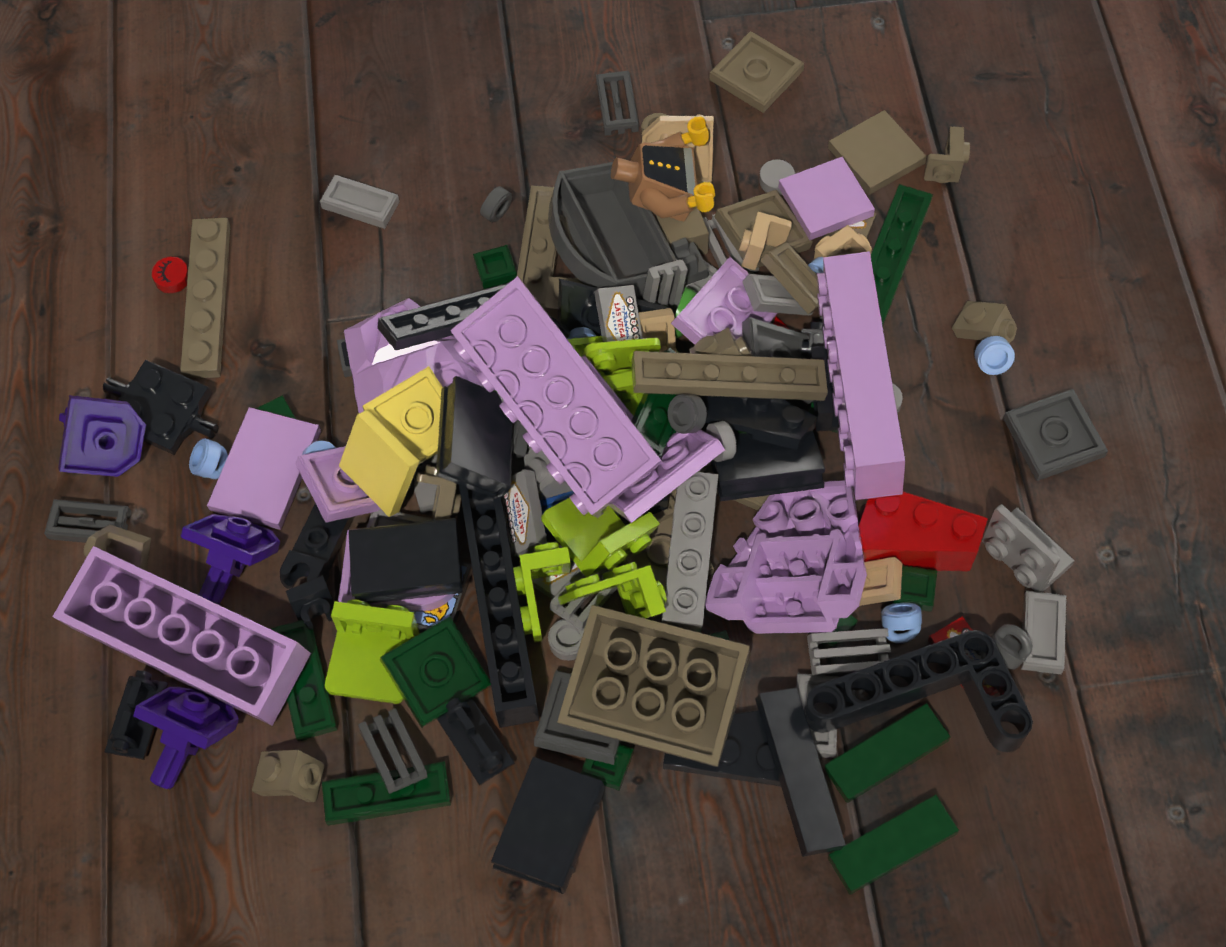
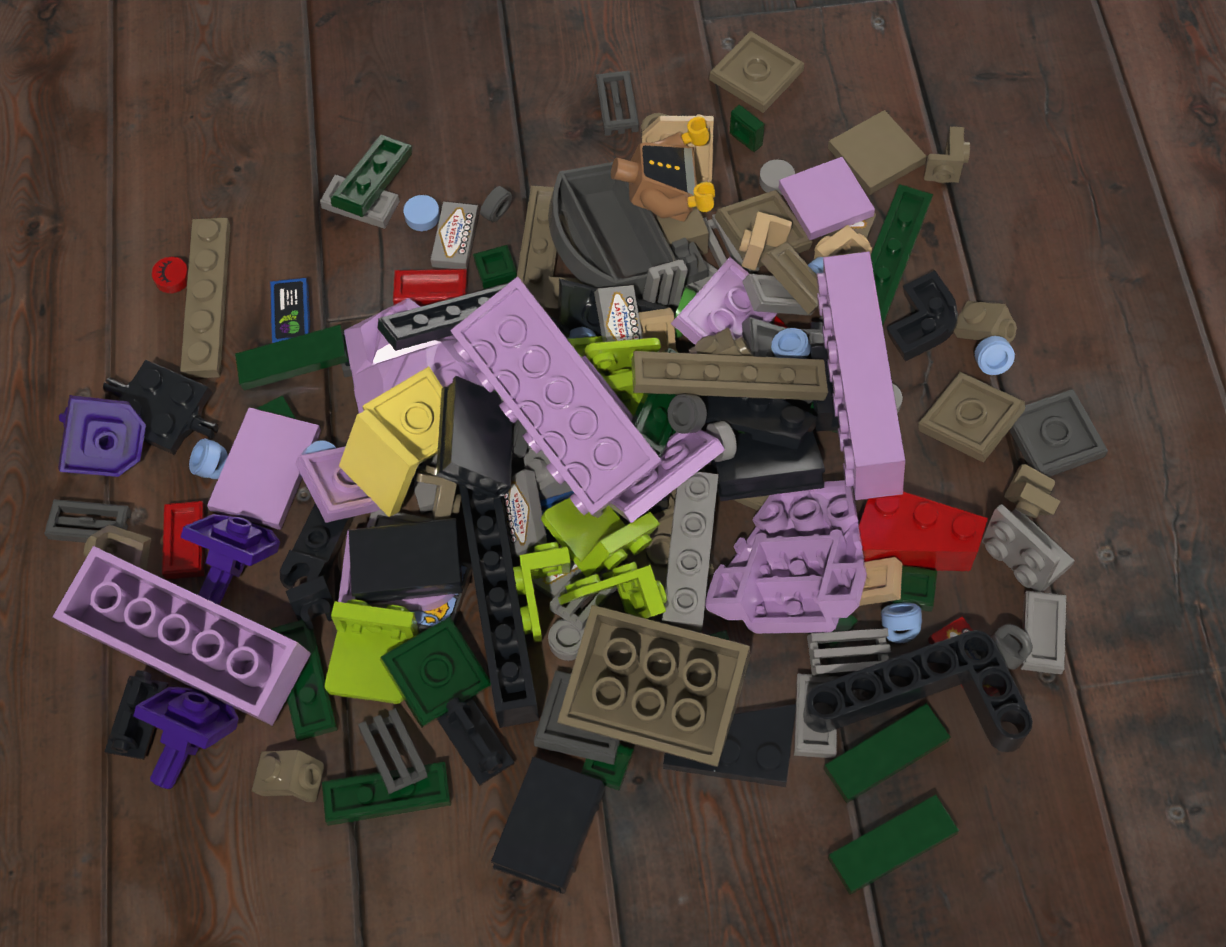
(181, 556): none -> red tile
(289, 309): none -> tile
(291, 357): none -> dark green tile
(371, 176): none -> dark green tile
(421, 213): none -> light blue tile
(429, 286): none -> red tile
(454, 235): none -> tile
(746, 128): none -> dark green tile
(791, 344): none -> light blue tile
(800, 772): black tile -> none
(934, 317): none -> black plate
(971, 416): none -> dark tan tile
(1032, 492): none -> dark tan bracket

